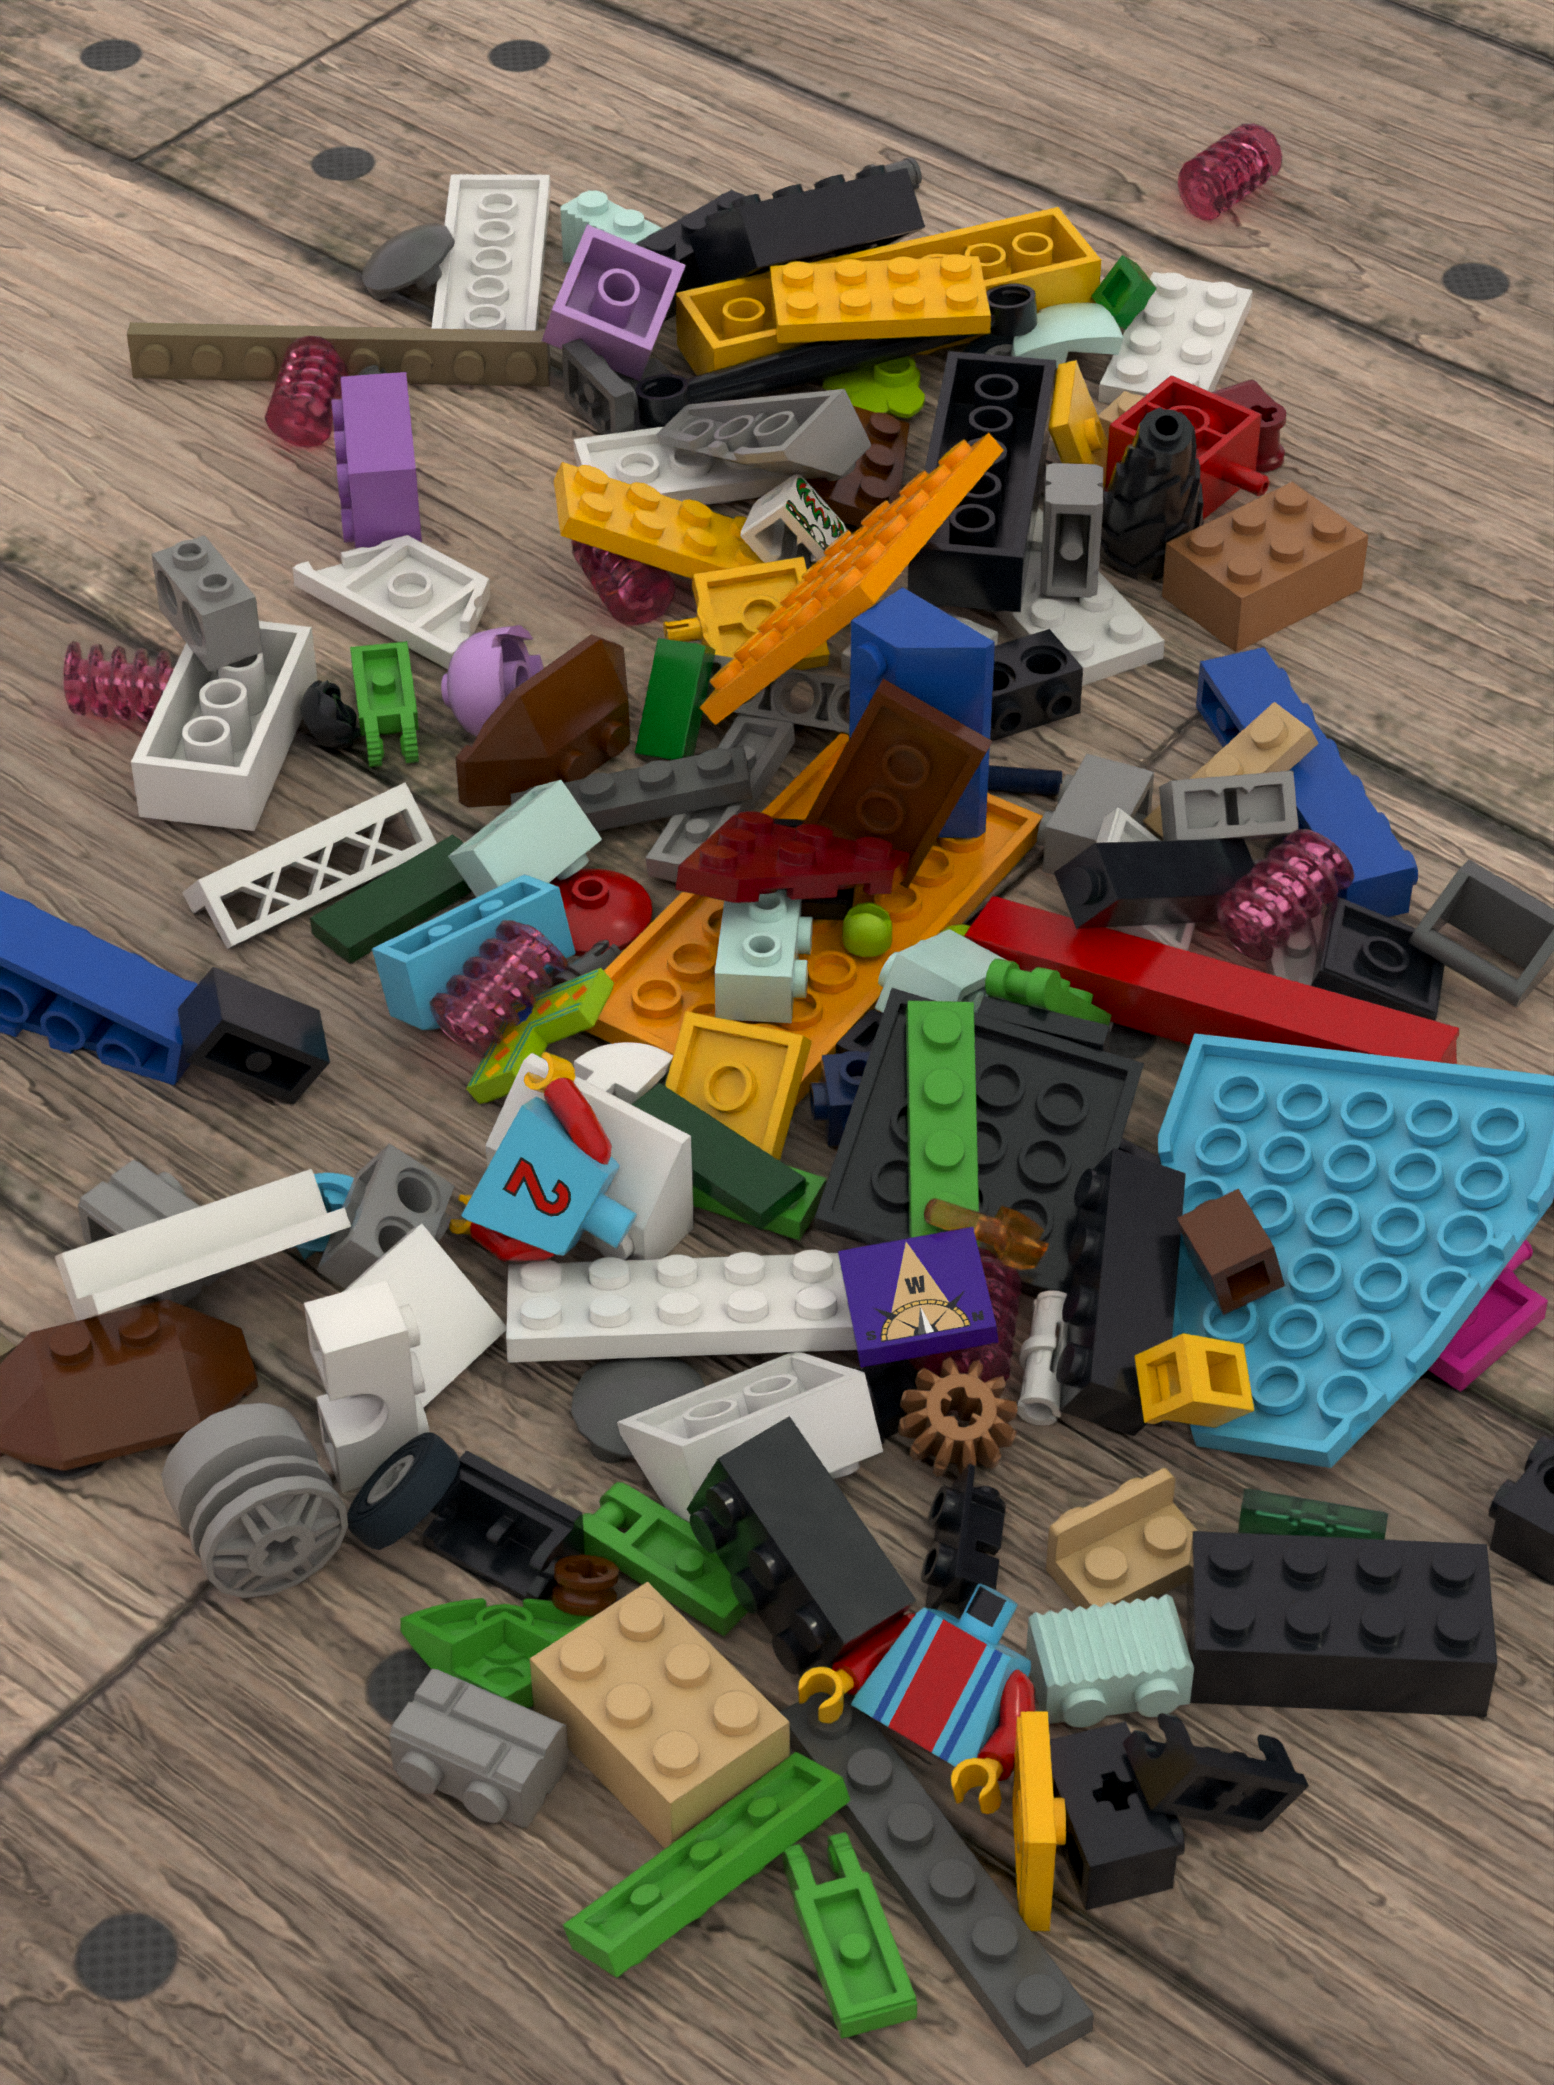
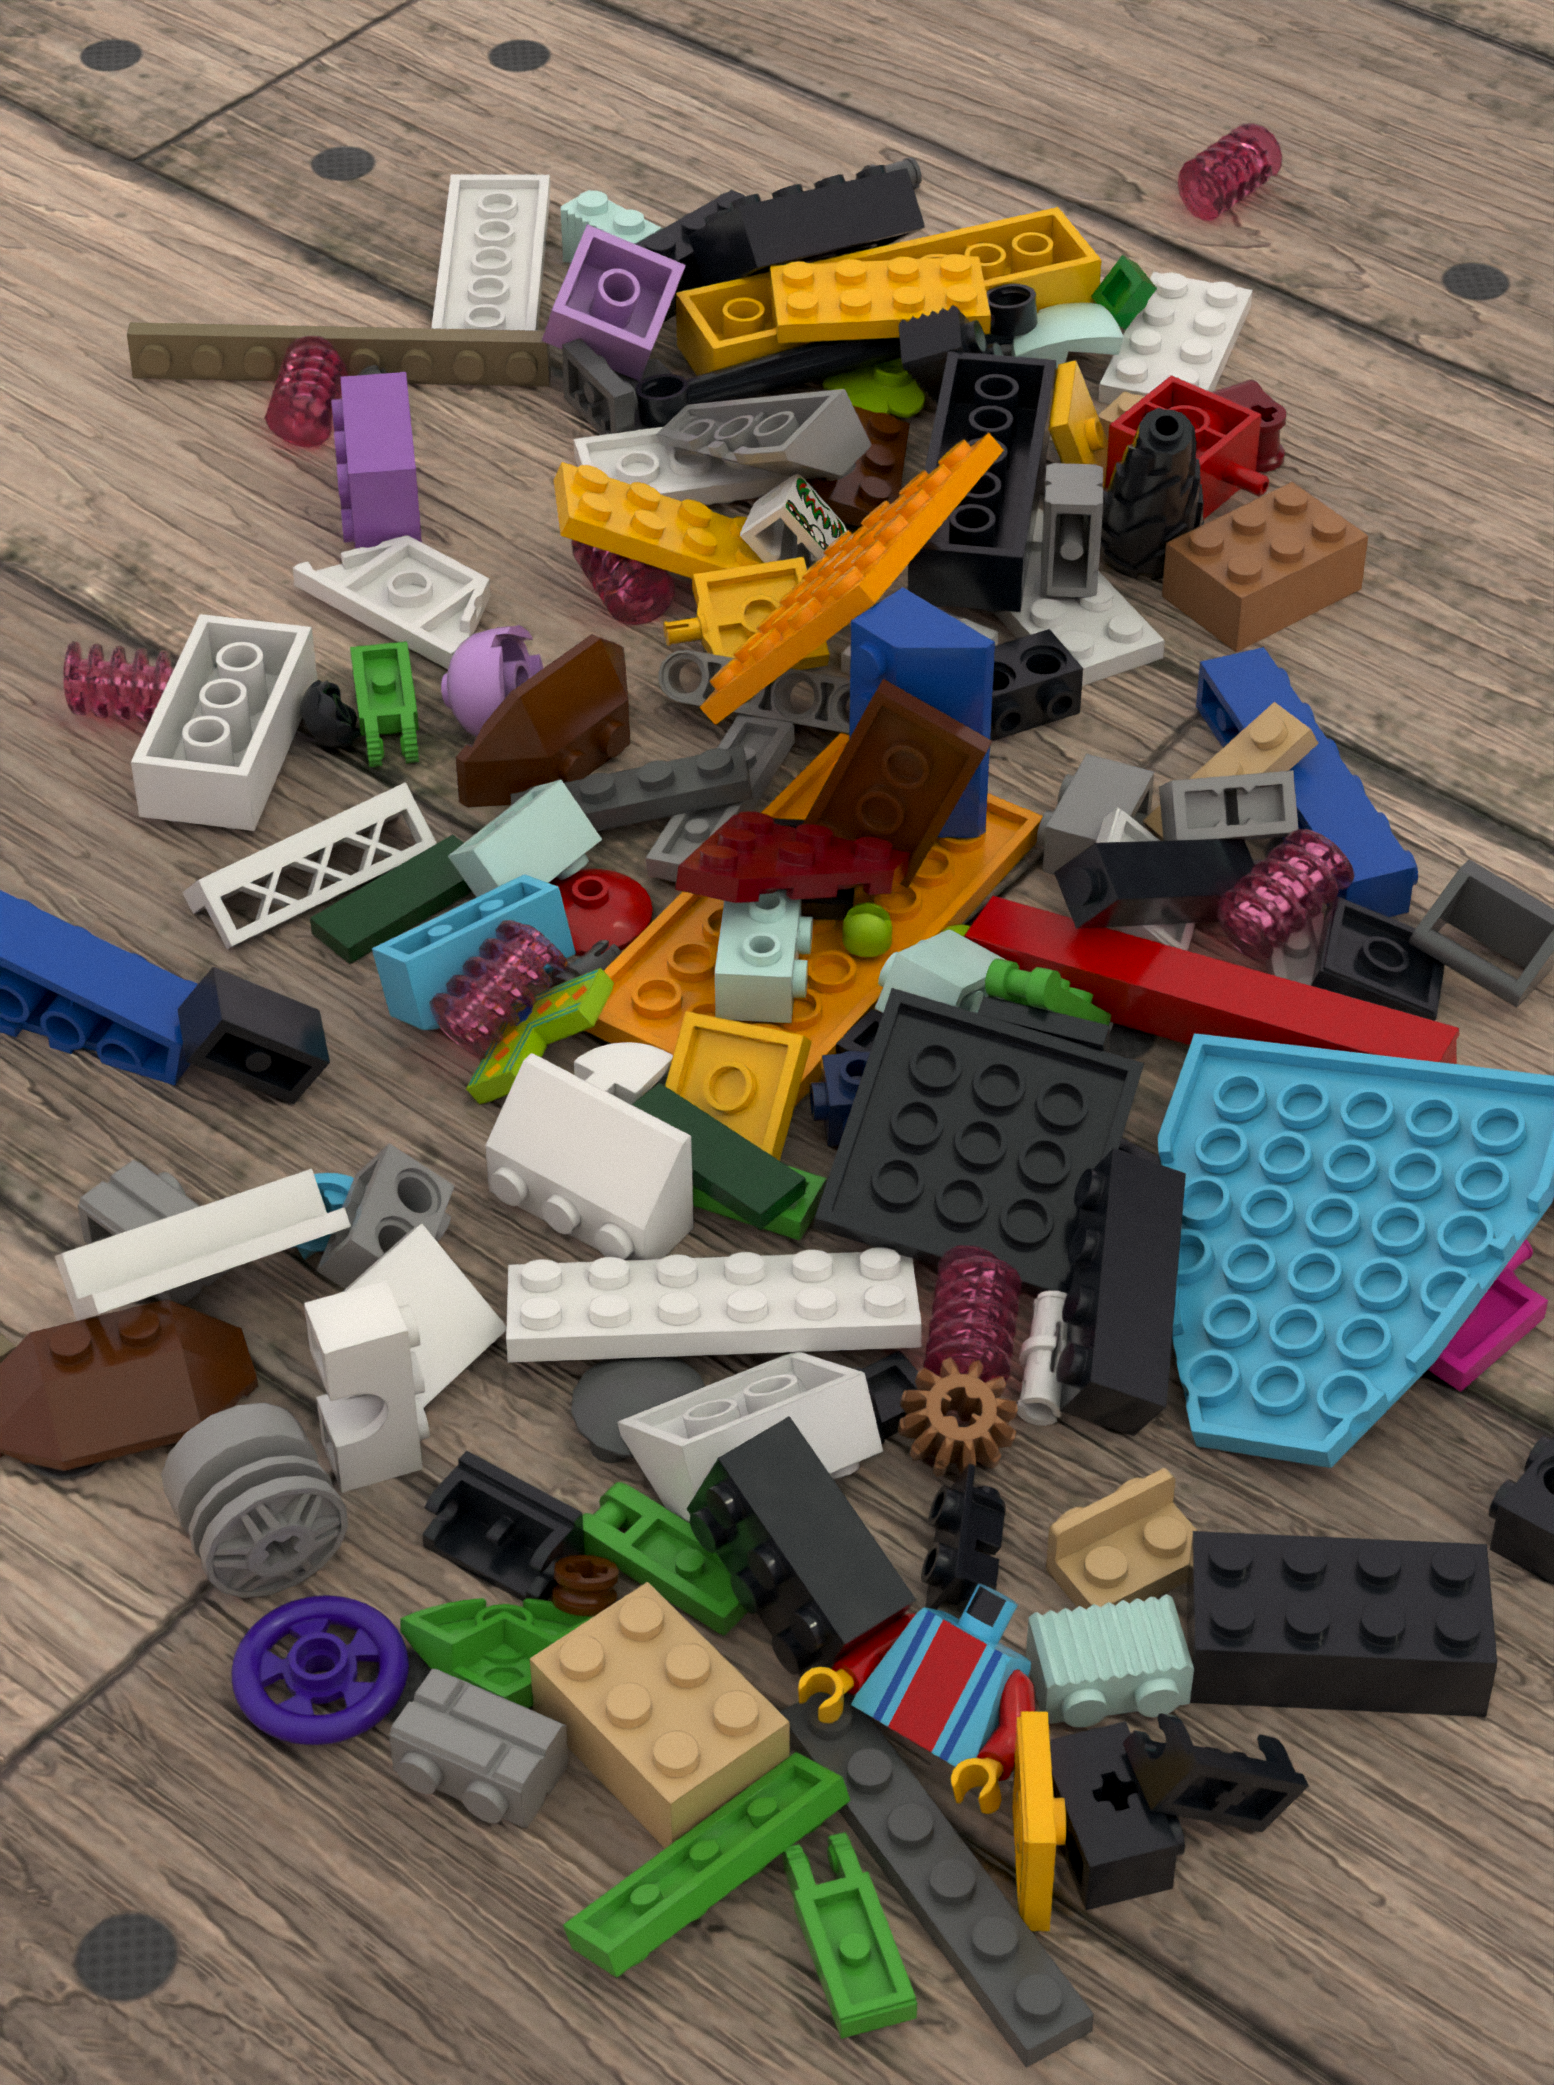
(207, 603): light grey brick -> none
(317, 1651): none -> dark purple plate
(402, 1491): black bush -> none
(408, 260): dark grey dish -> none
(547, 1177): medium azure torso -> none
(674, 699): green slope -> none
(917, 1297): dark purple tile -> none
(928, 340): none -> black brick
(941, 1108): bright green plate -> none
(1009, 1232): clear orange bar -> none
(1024, 780): dark blue piece -> none
(1194, 1381): yellow brick -> none
(1230, 1251): reddish brown brick -> none
(1296, 1516): clear green plate -> none

